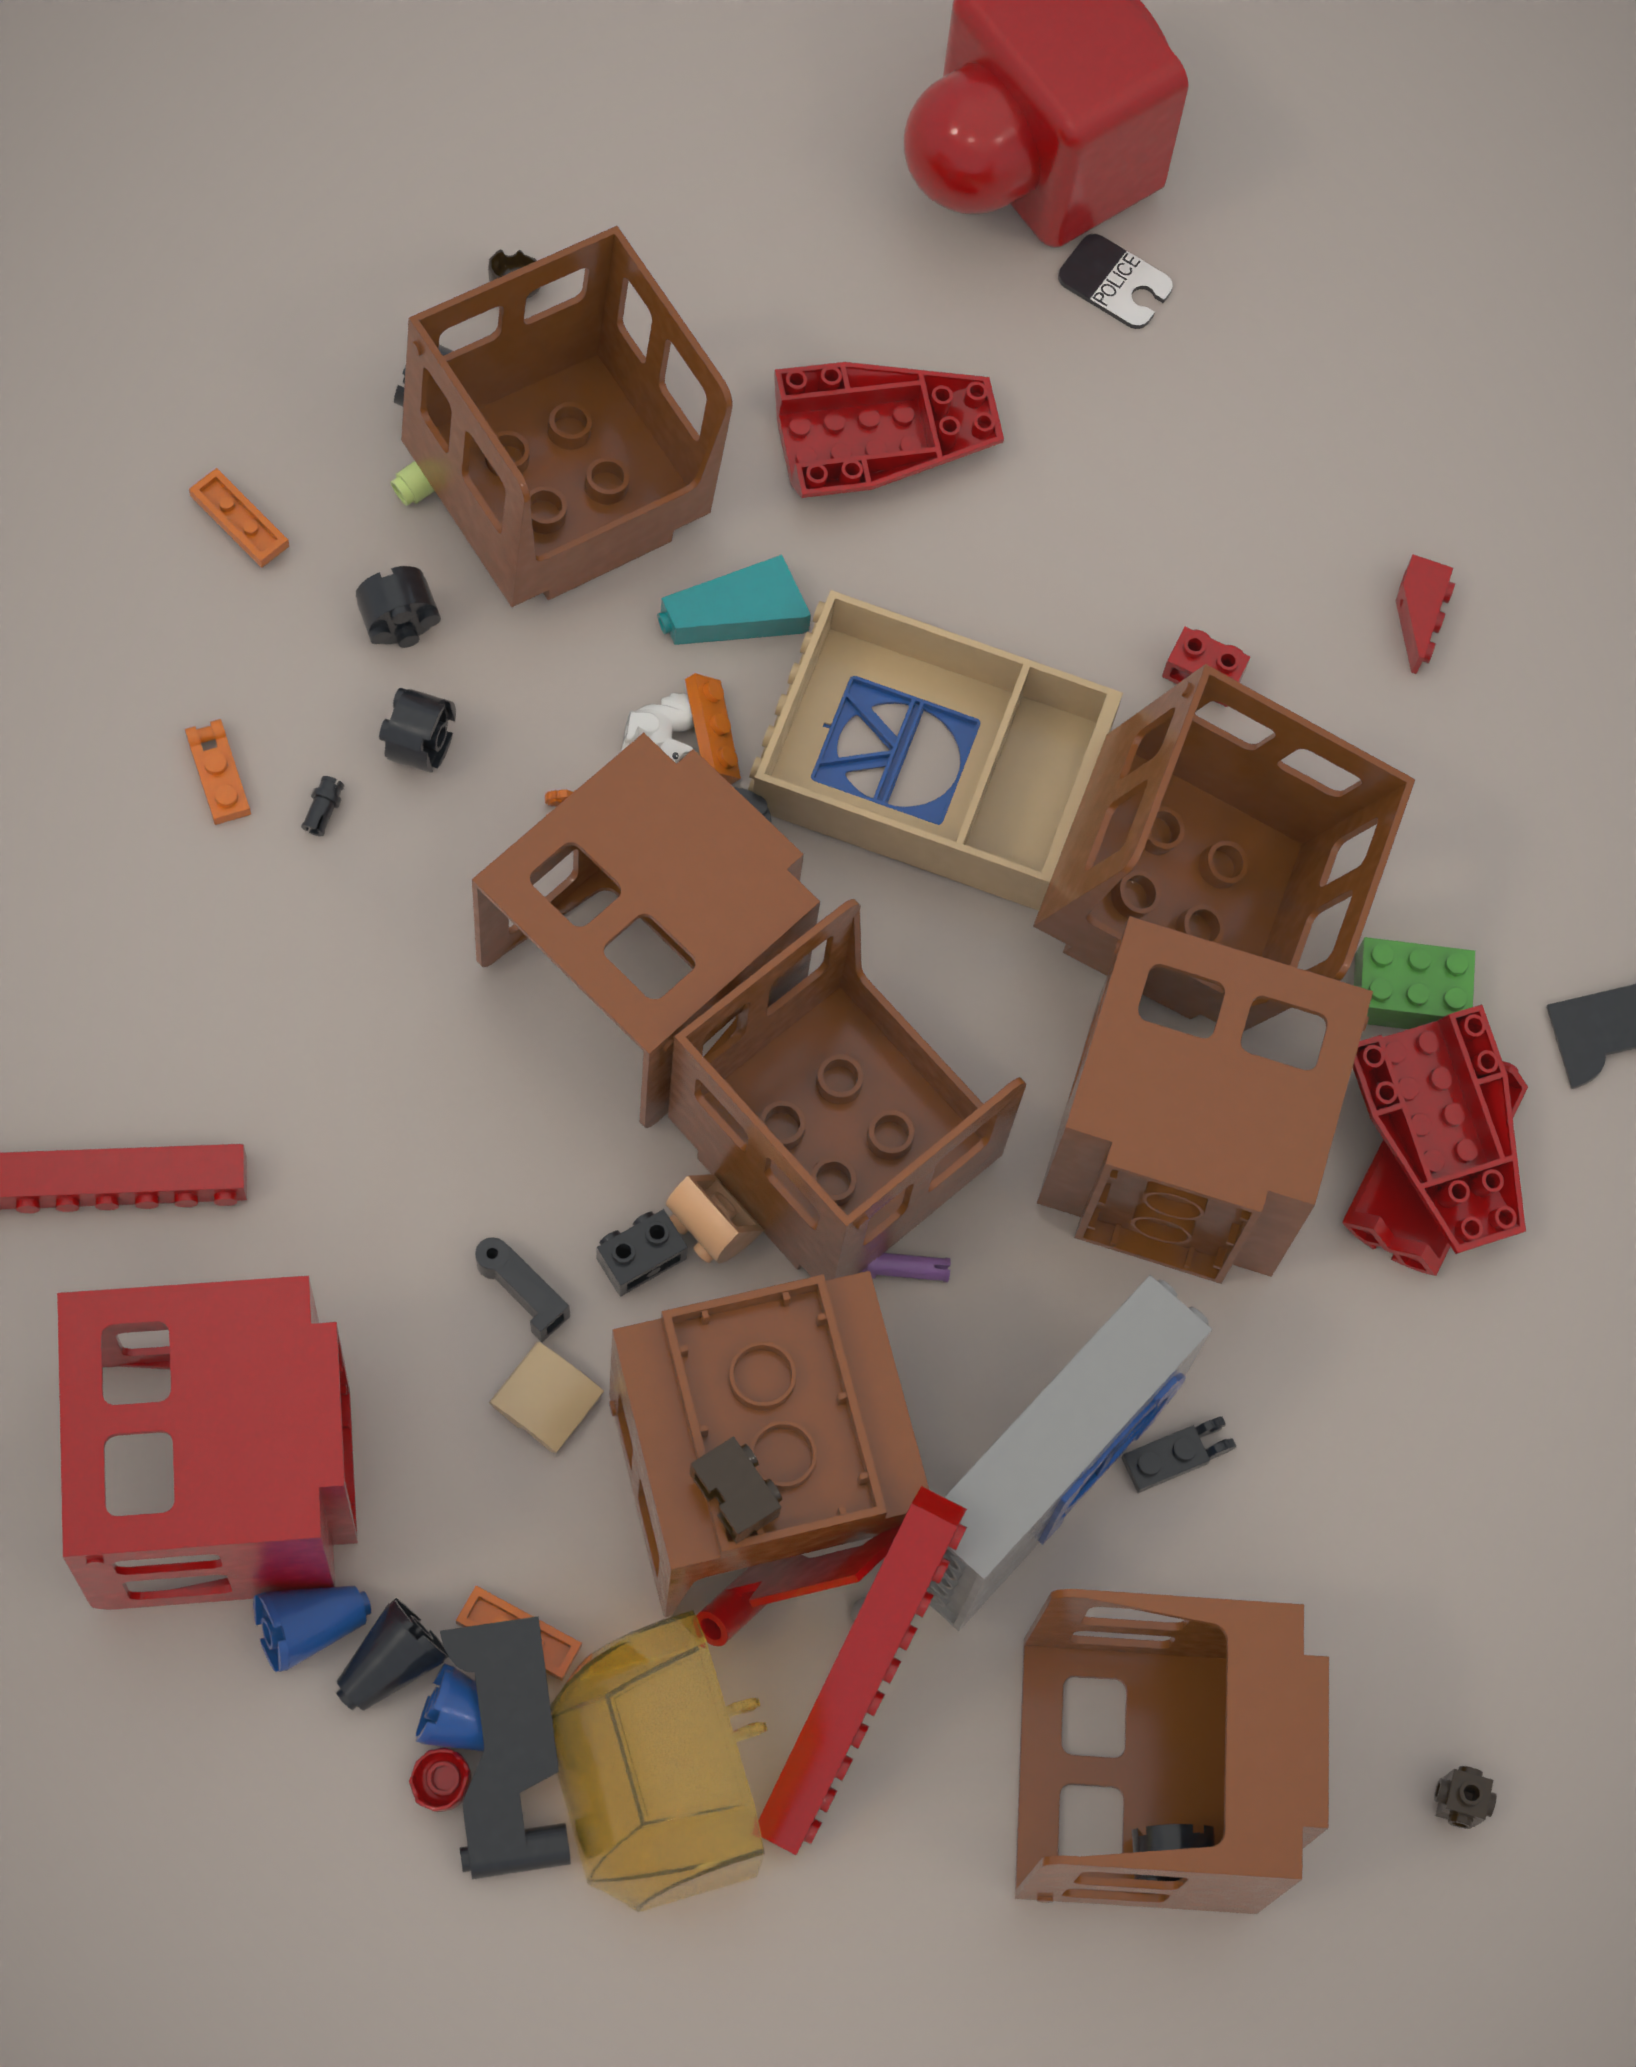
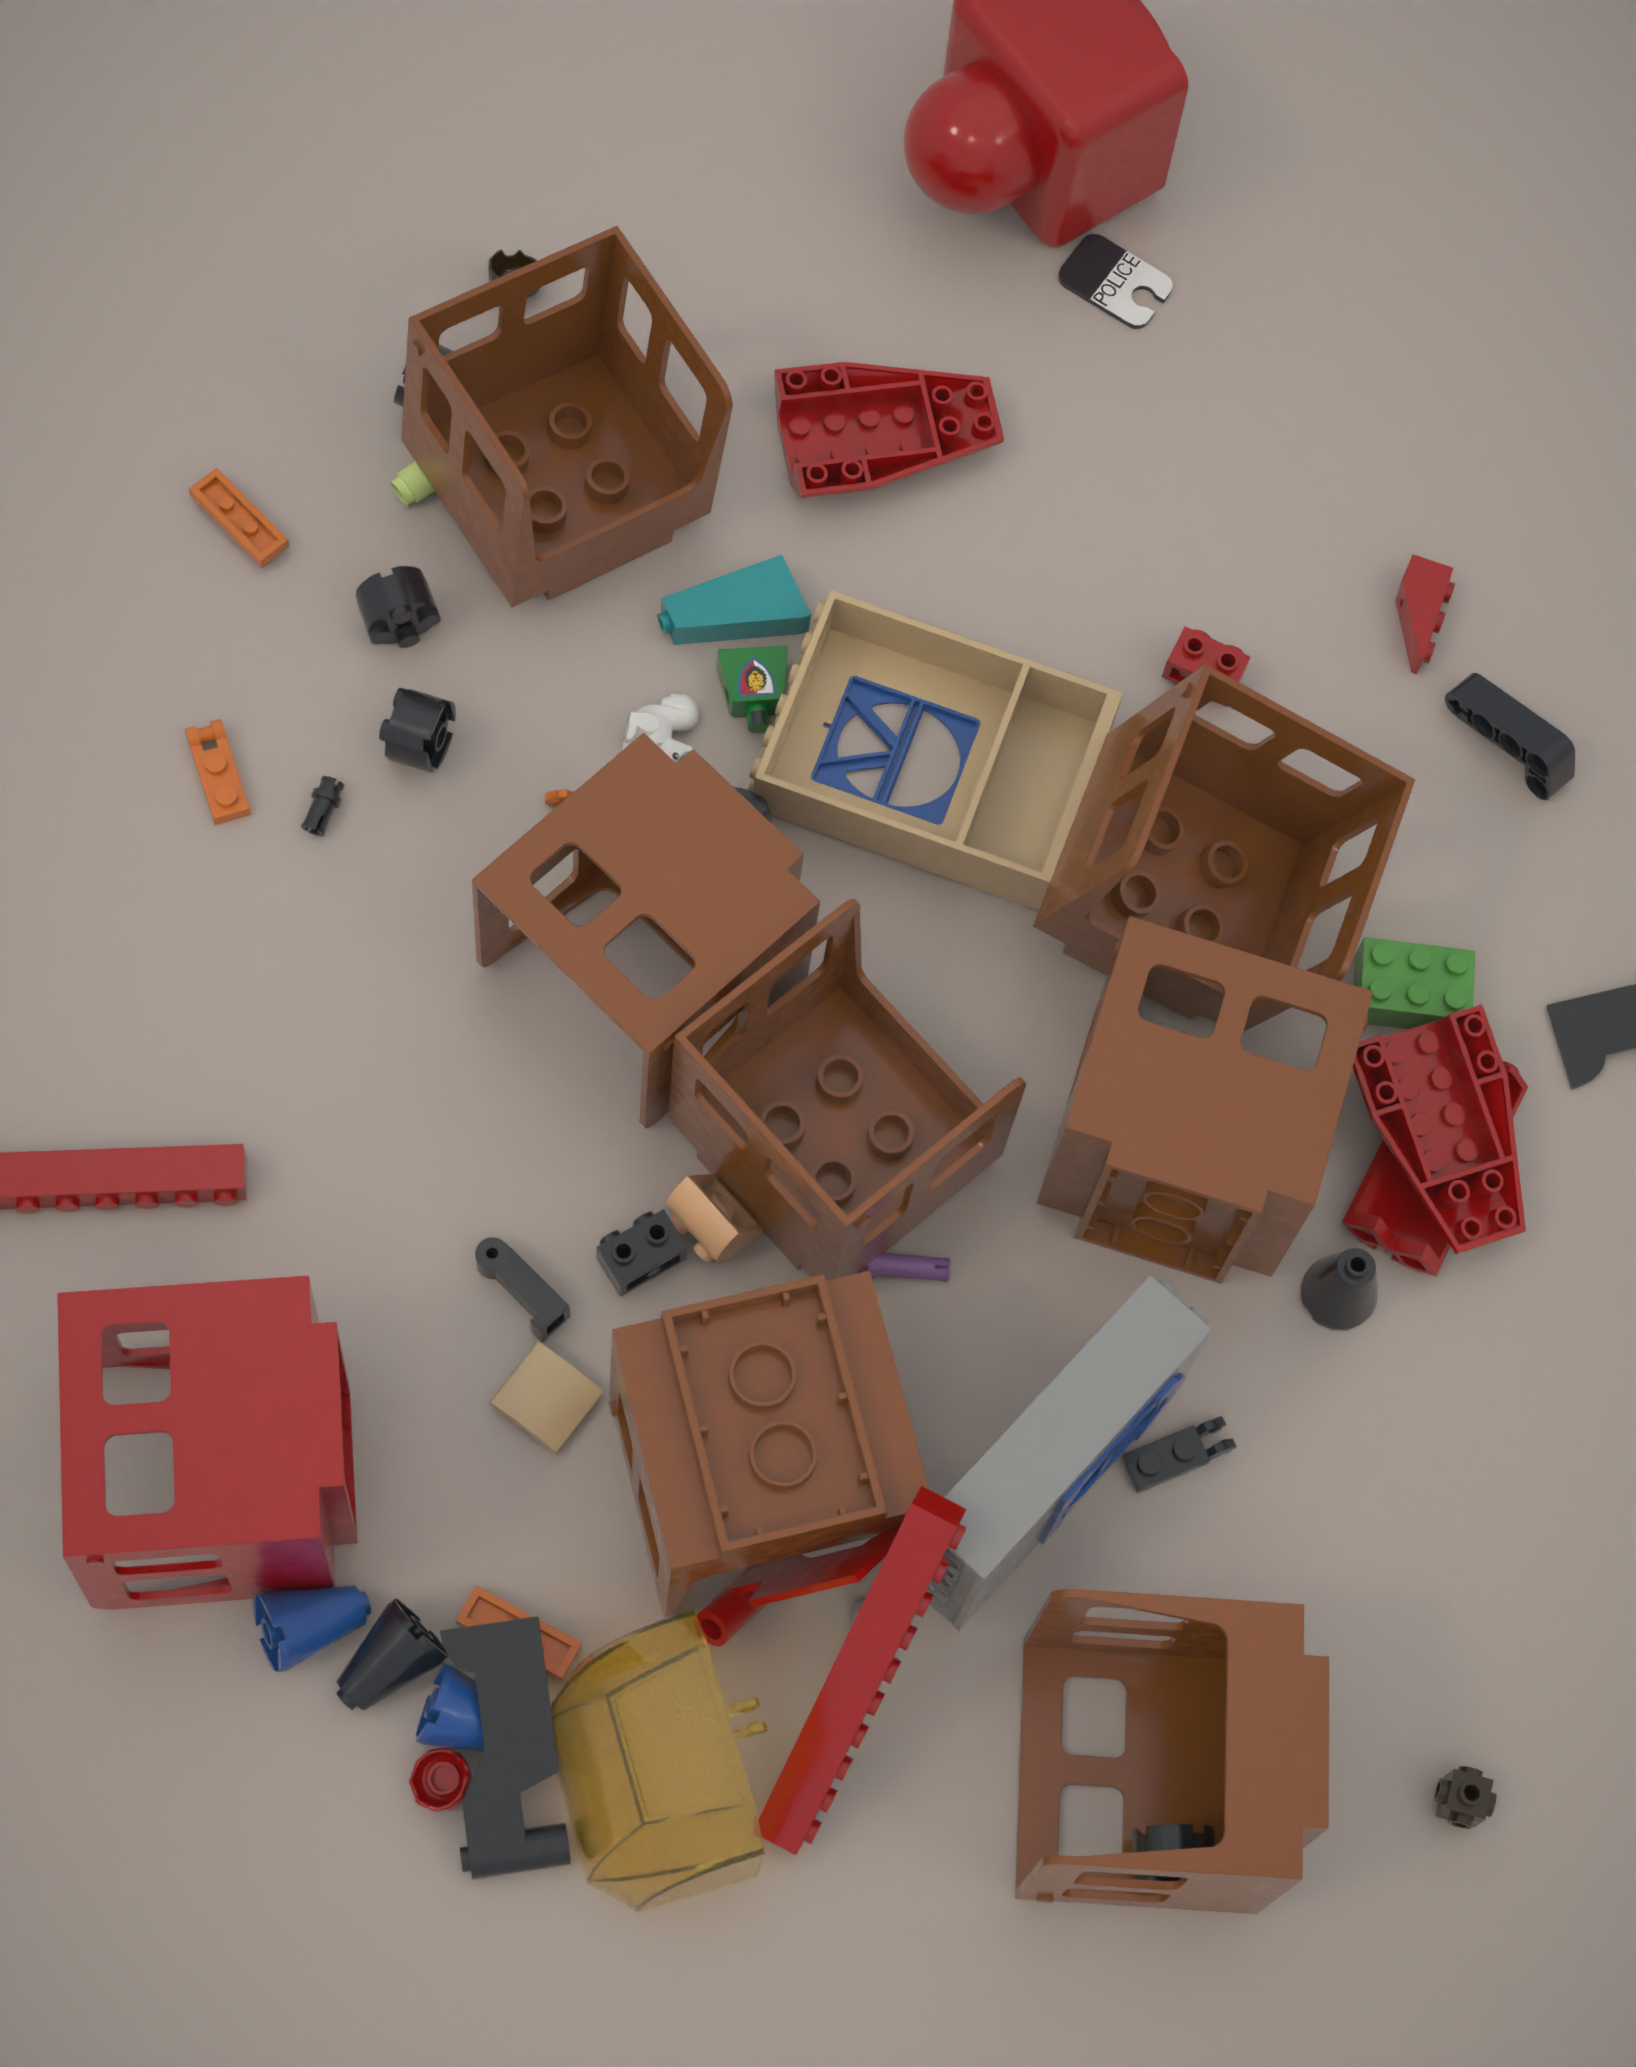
(712, 725): orange plate -> none
(743, 1495): dark brown brick -> none
(752, 682): none -> green torso
(1341, 1289): none -> black cone
(1517, 731): none -> black beam

